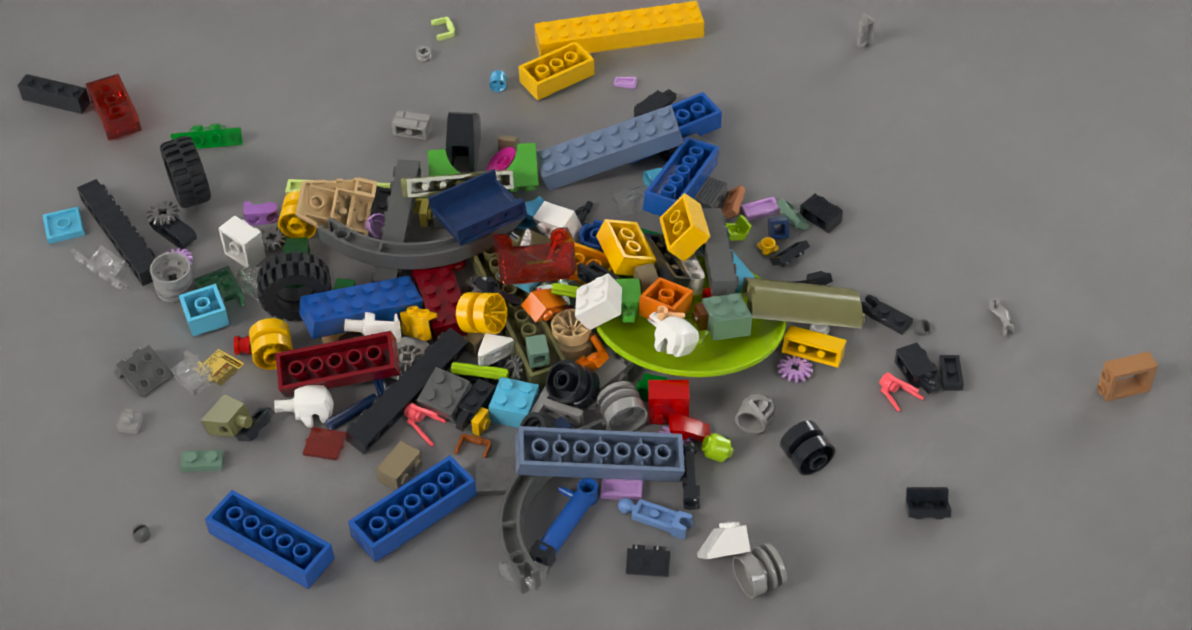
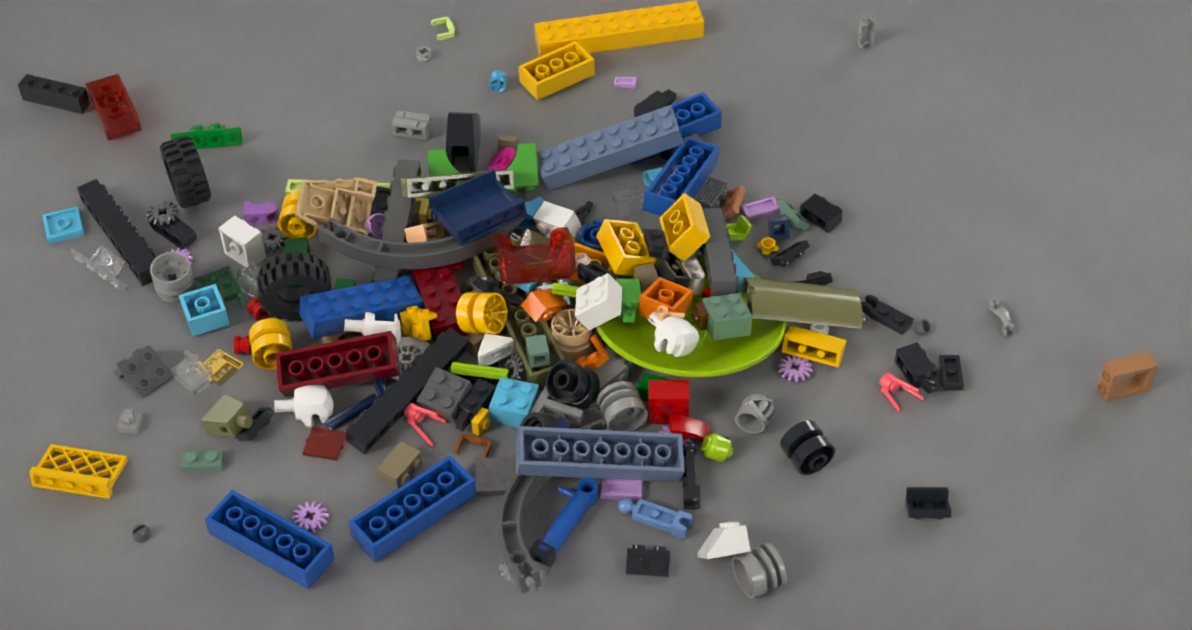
(76, 481): none -> yellow fence
(256, 310): none -> red wheel
(317, 519): none -> lavender gear
(425, 232): none -> light nougat brick
(582, 258): none -> plate
(656, 243): none -> black plate

